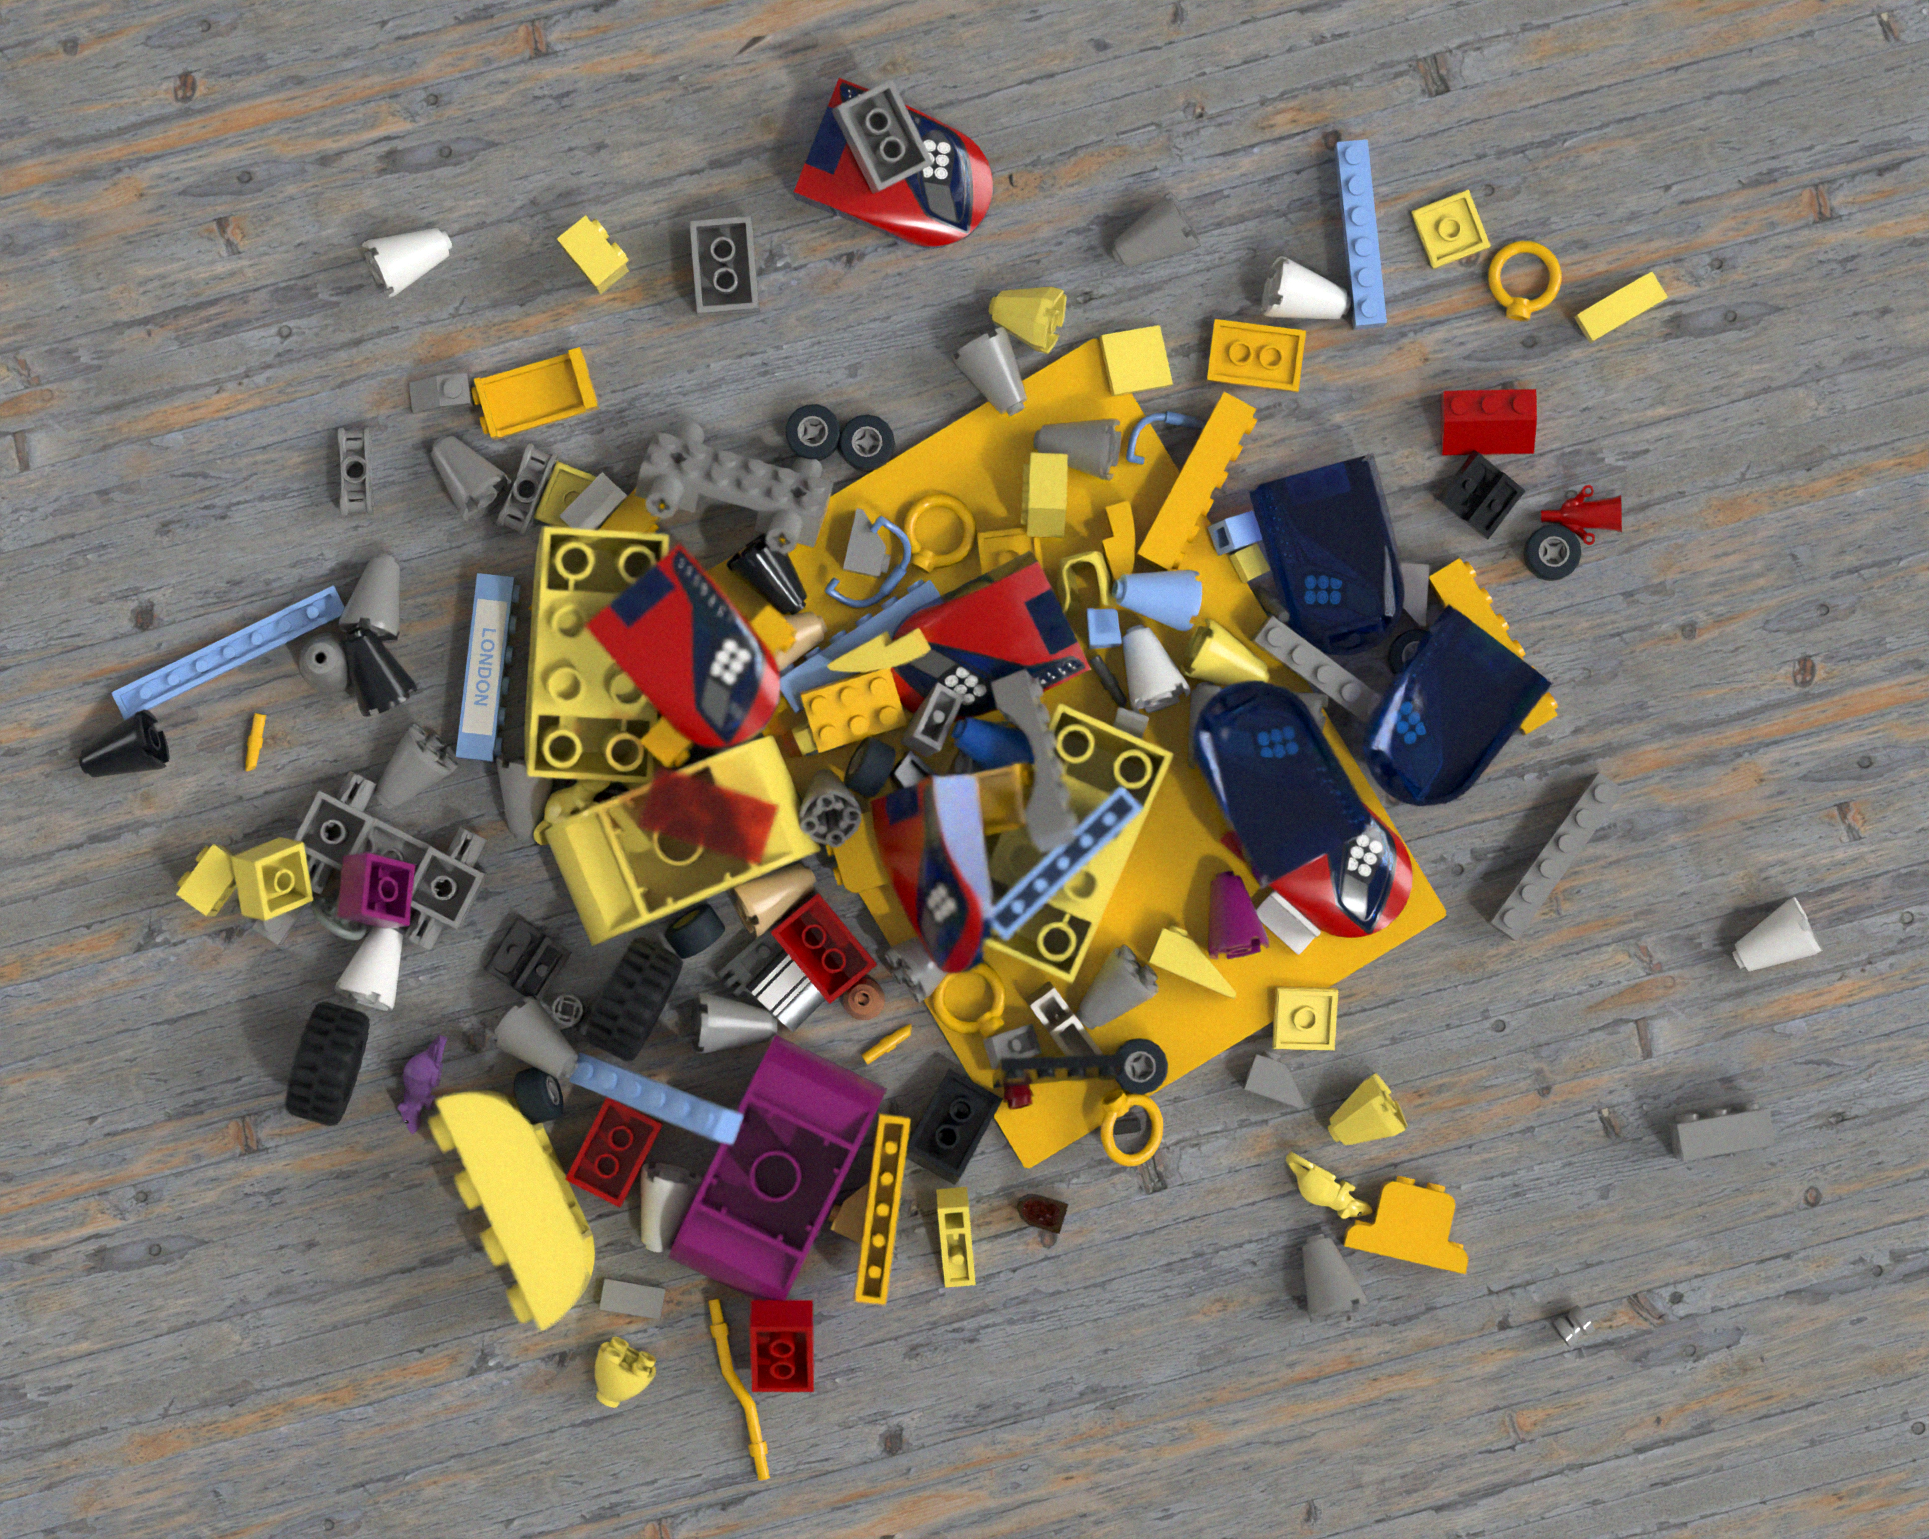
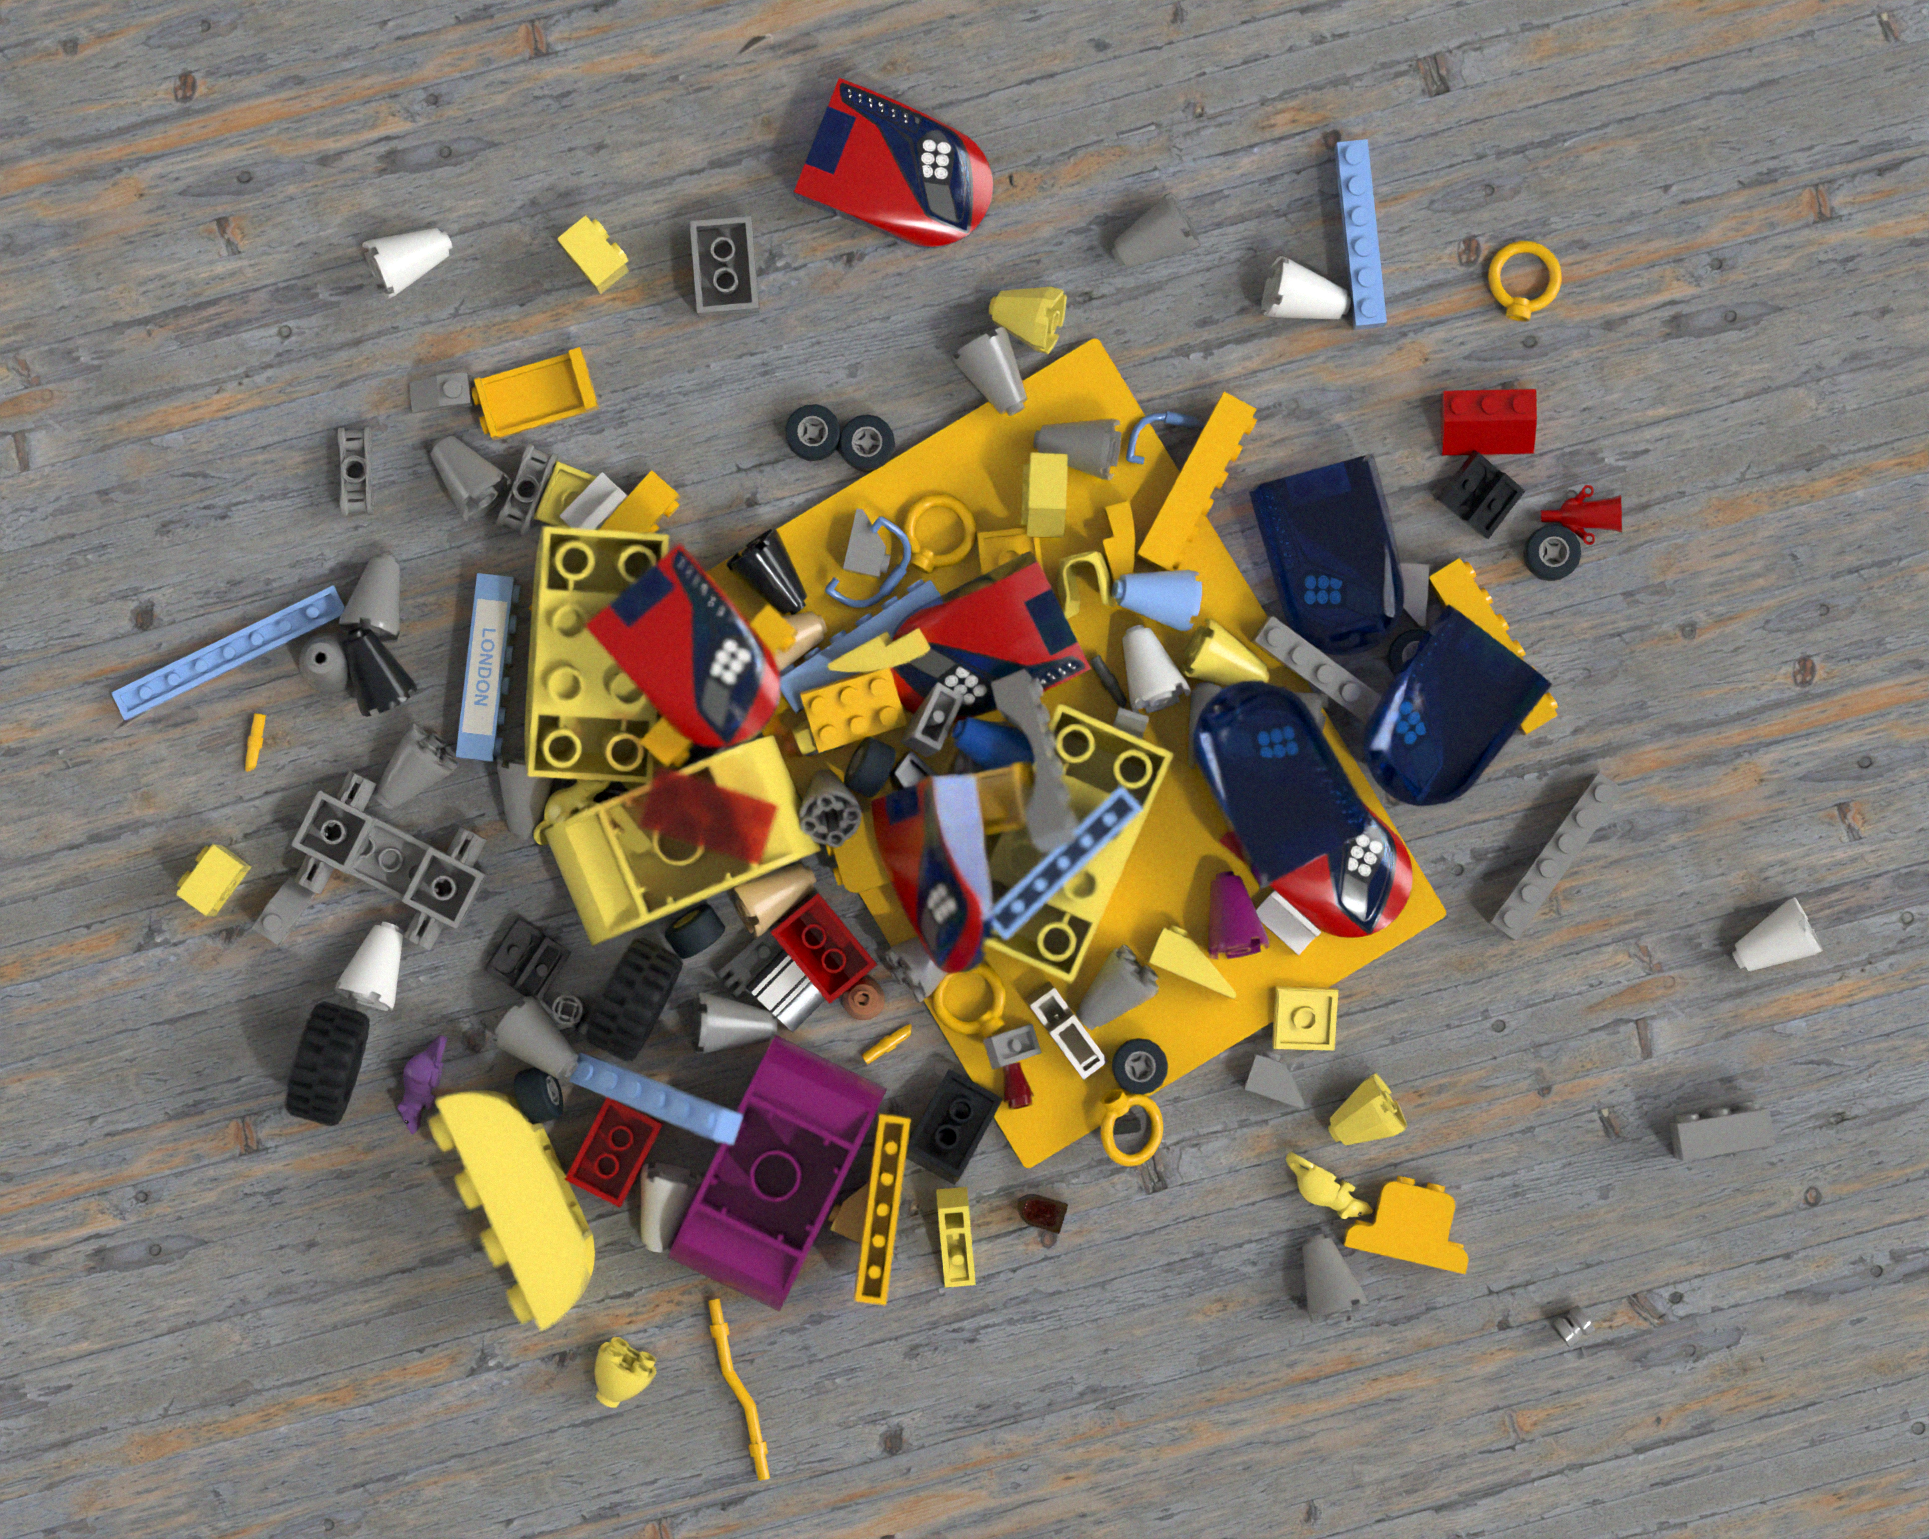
(127, 748): black cone -> none
(272, 878): light yellow brick -> none
(371, 893): magenta piece -> none
(632, 1298): light grey tile -> none
(782, 1345): red brick -> none
(787, 500): light grey piece -> none
(882, 136): light grey brick -> none
(1055, 1069): black wing -> none
(1103, 628): light blue panel -> none
(1136, 360): light yellow tile -> none
(1235, 533): light blue brick -> none
(1249, 563): light yellow tile -> none
(1256, 355): yellow plate -> none
(1272, 604): dark grey piece -> none
(1450, 229): light yellow tile -> none
(1620, 307): light yellow slope -> none

